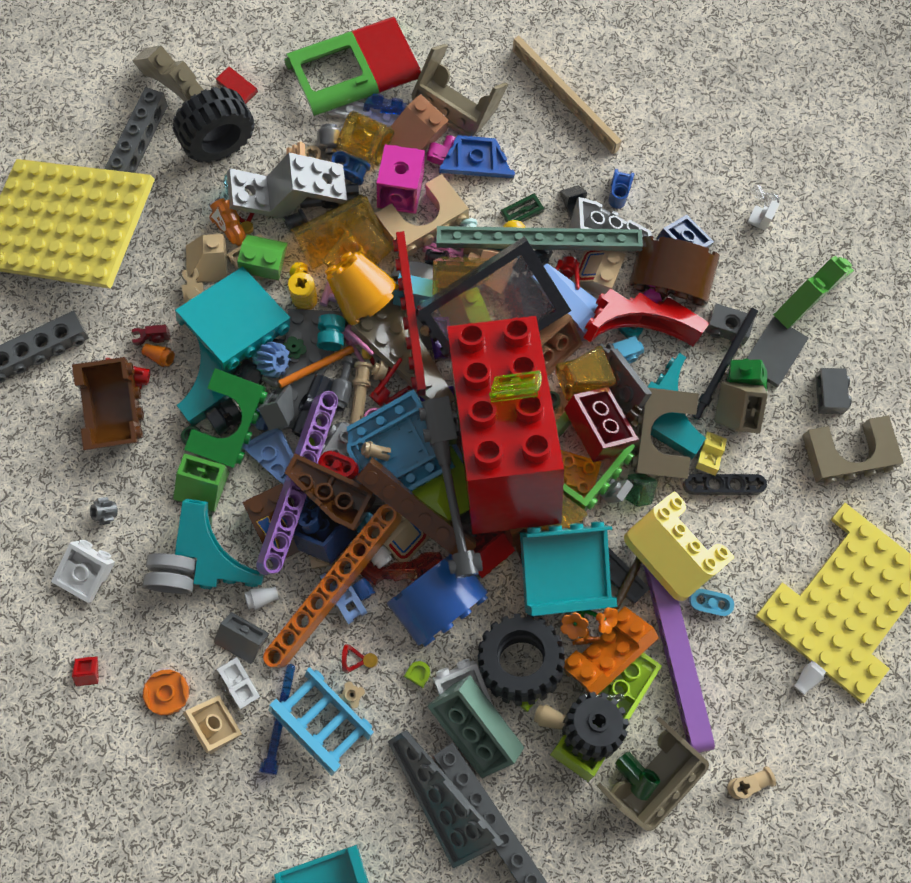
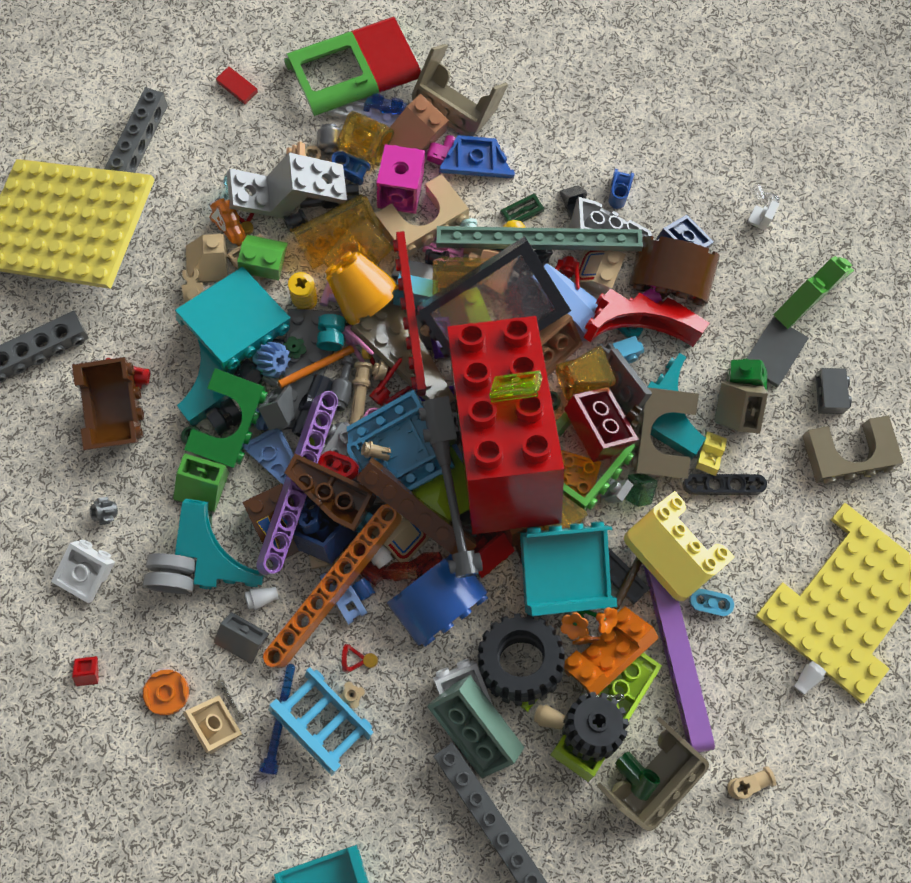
(154, 333): dark red plate -> none
(161, 355): orange cone -> none
(176, 76): dark tan arch -> none
(213, 124): black tyre -> none
(238, 682): white slope -> none
(298, 267): yellow plate -> none
(418, 673): lime tile -> none
(450, 814): dark grey wing -> none
(566, 95): tan tile -> none
(705, 398): black bar -> none
(720, 316): dark grey brick -> none

